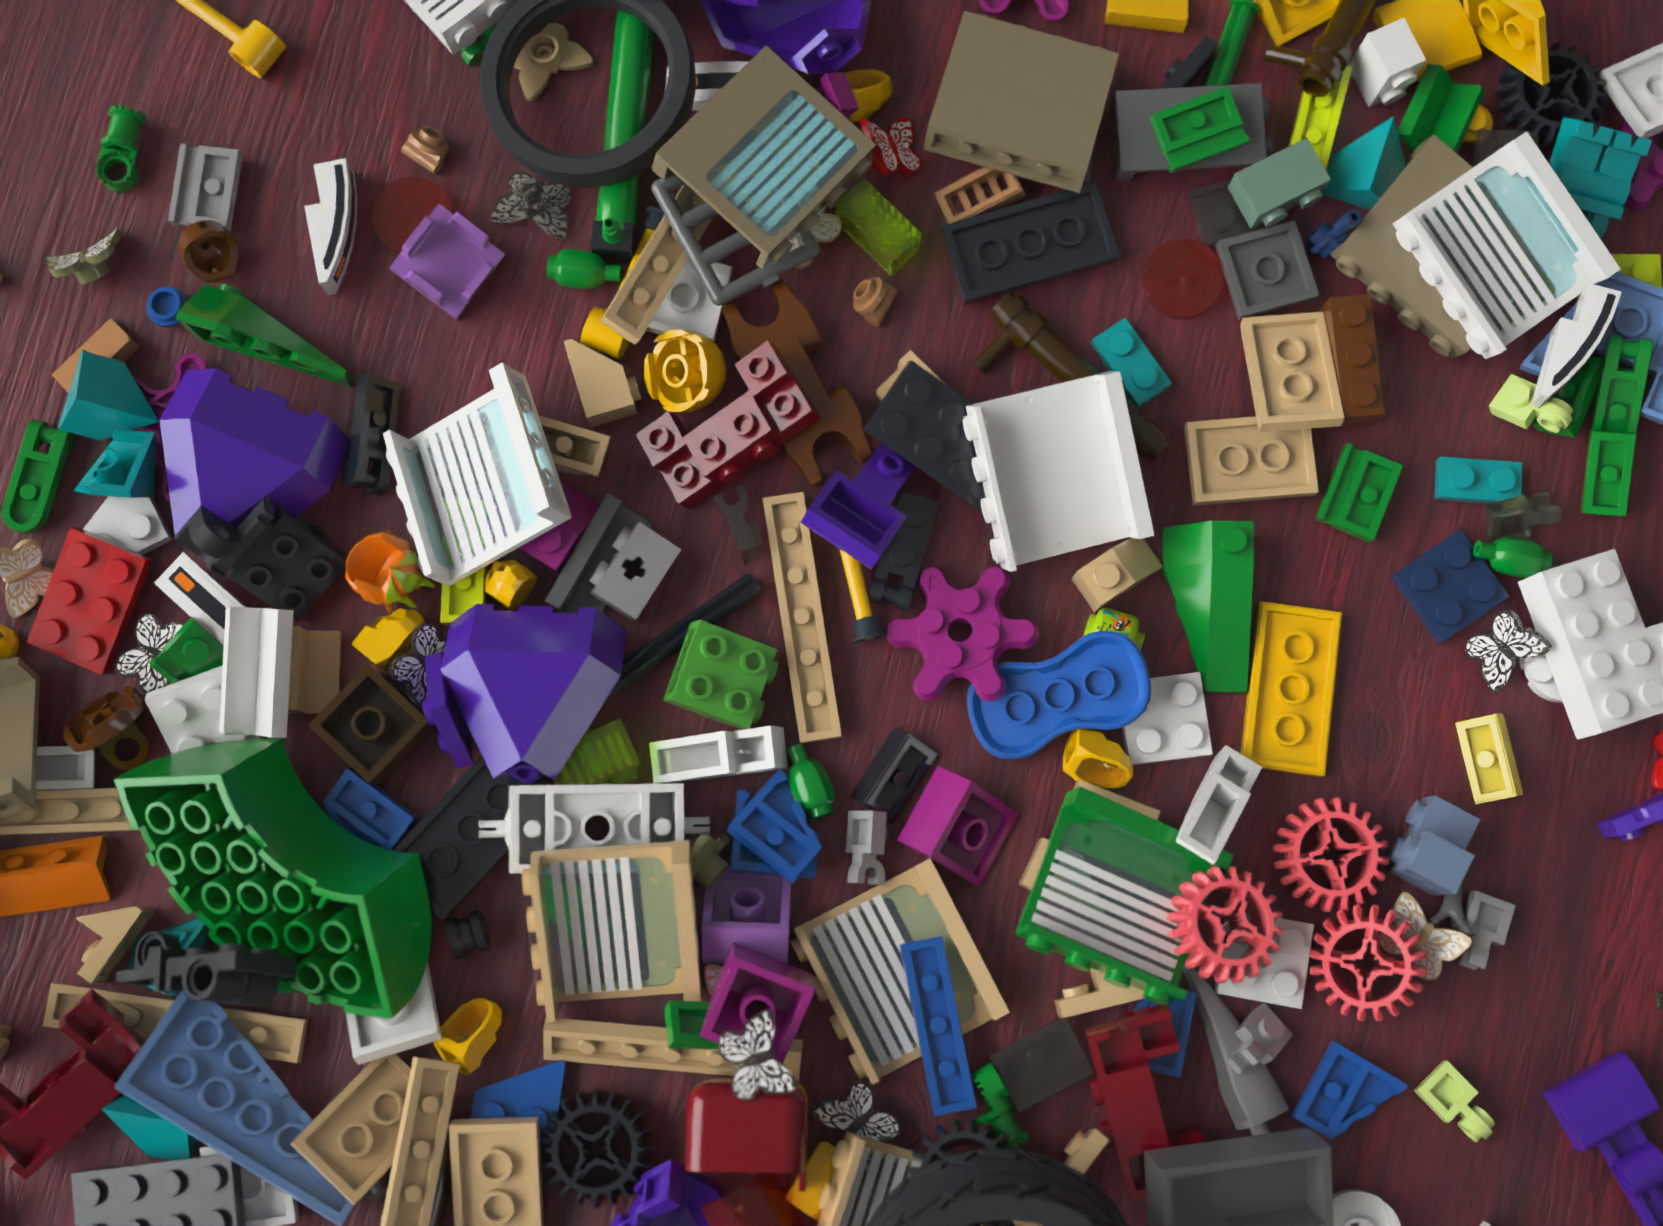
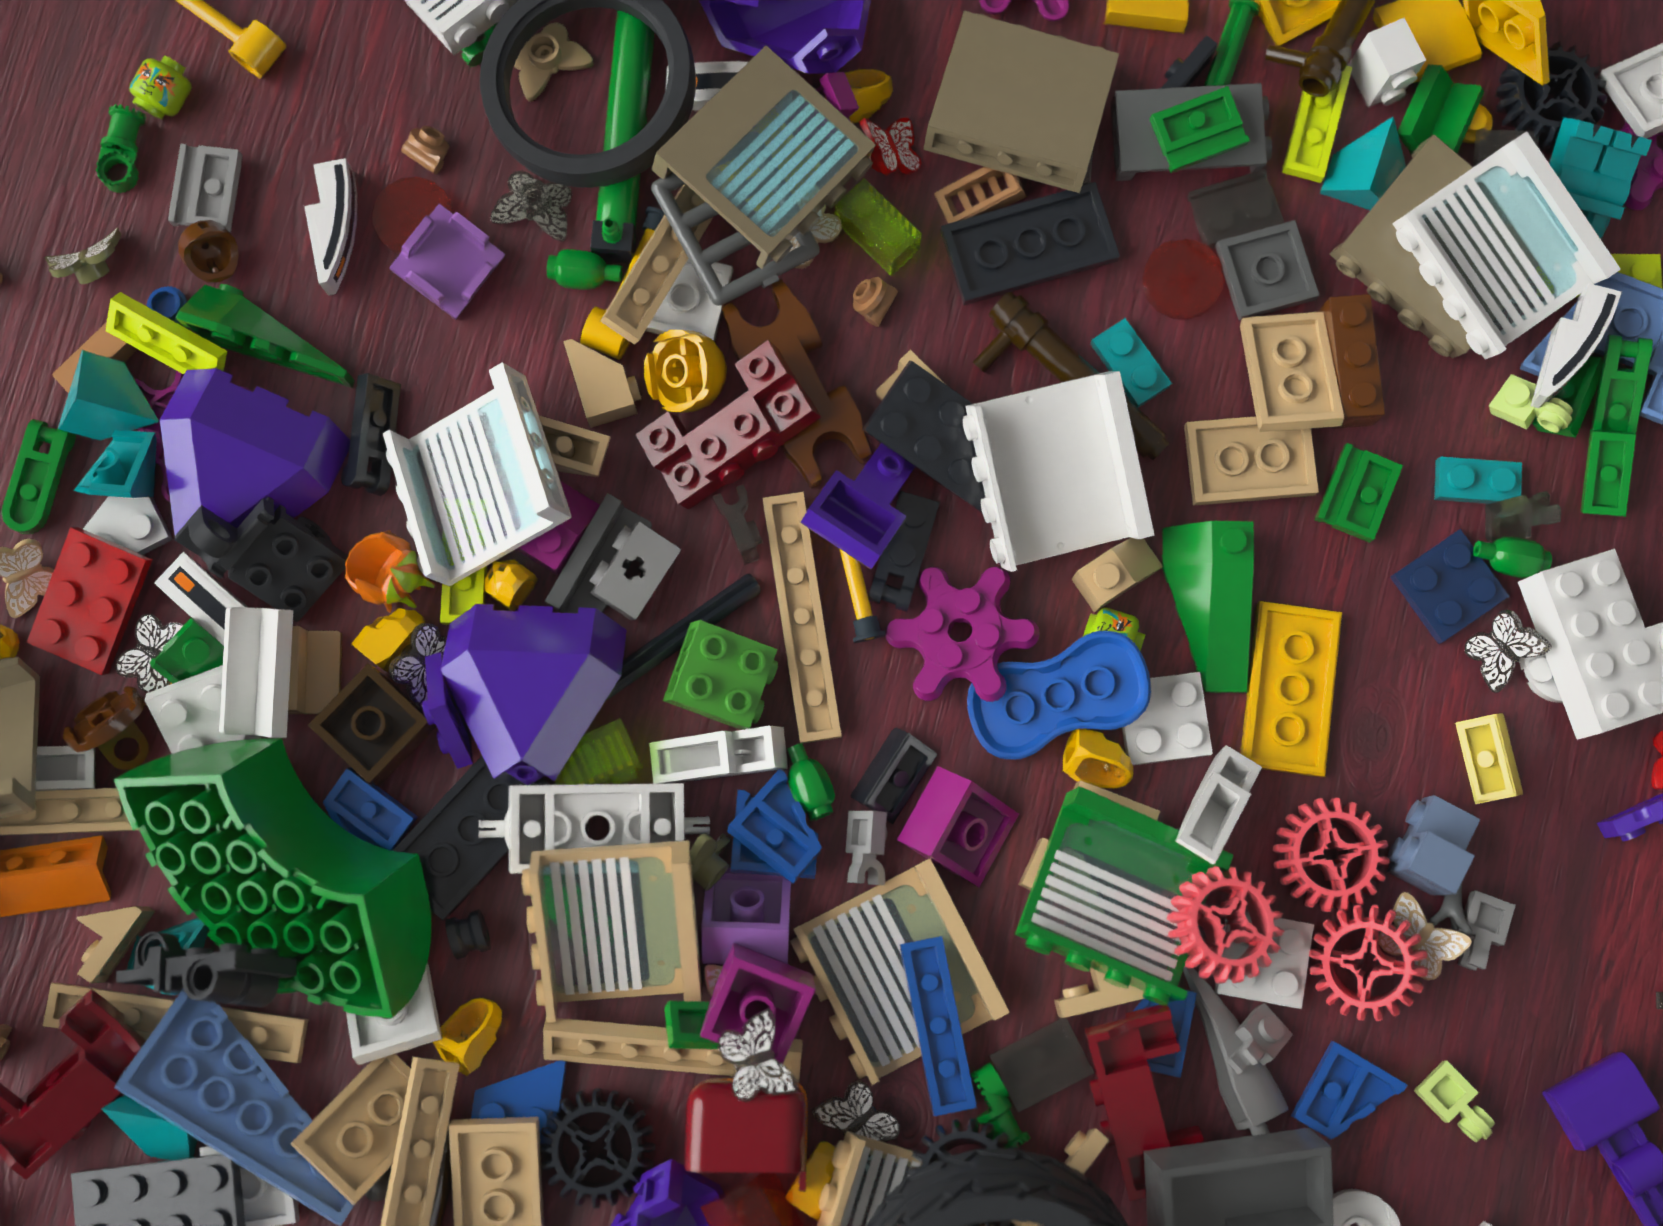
(160, 87): none -> lime head
(161, 336): none -> neon yellow plate
(1279, 184): sand green brick -> none
(1329, 237): dark blue plate -> none

